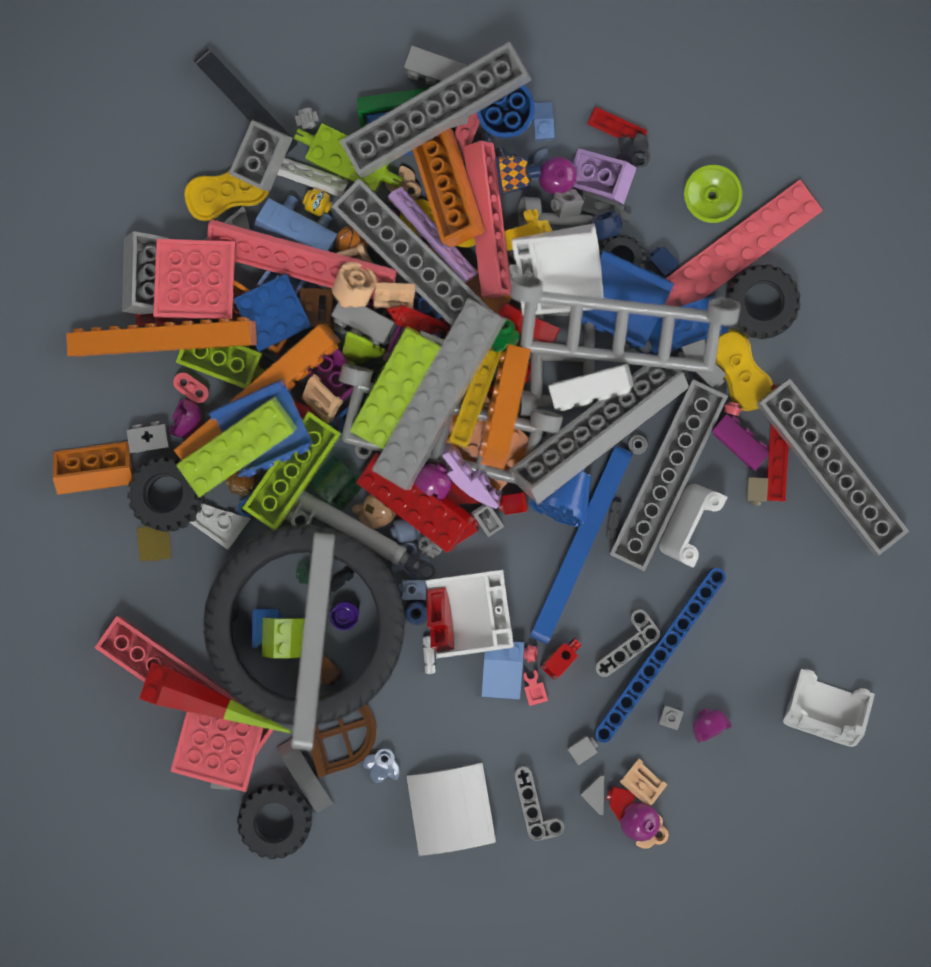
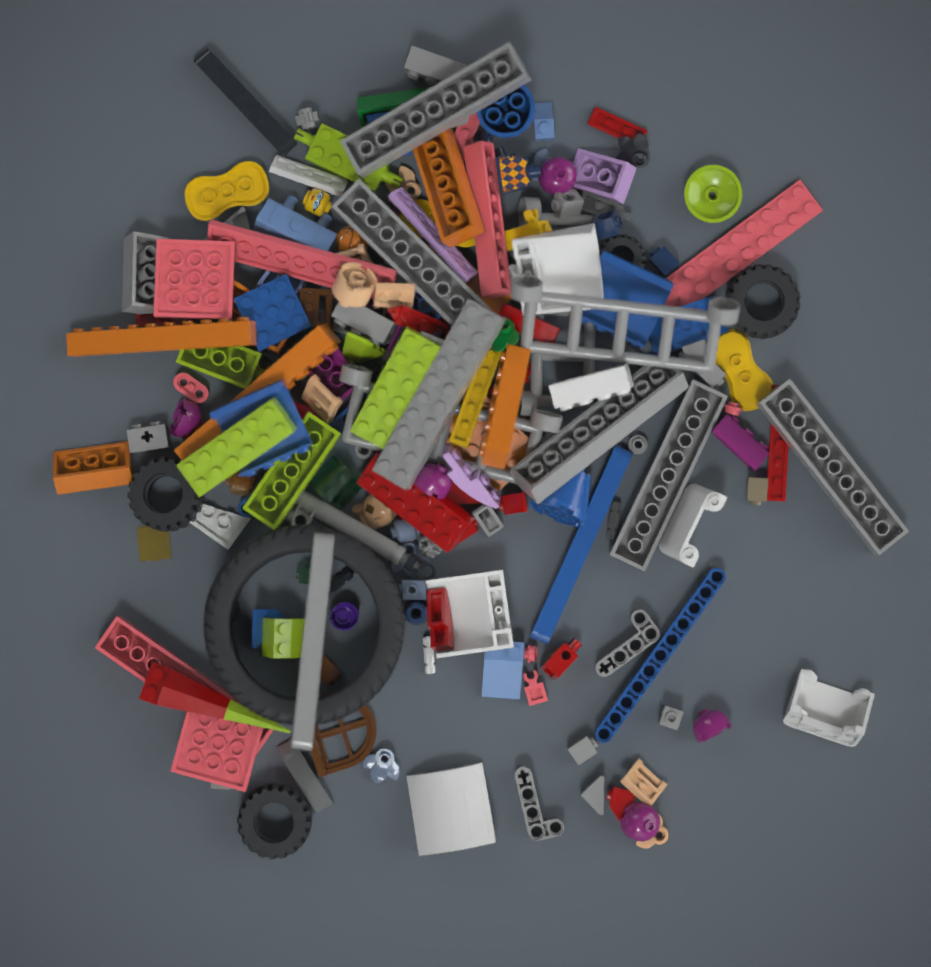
(260, 155): light grey brick -> none

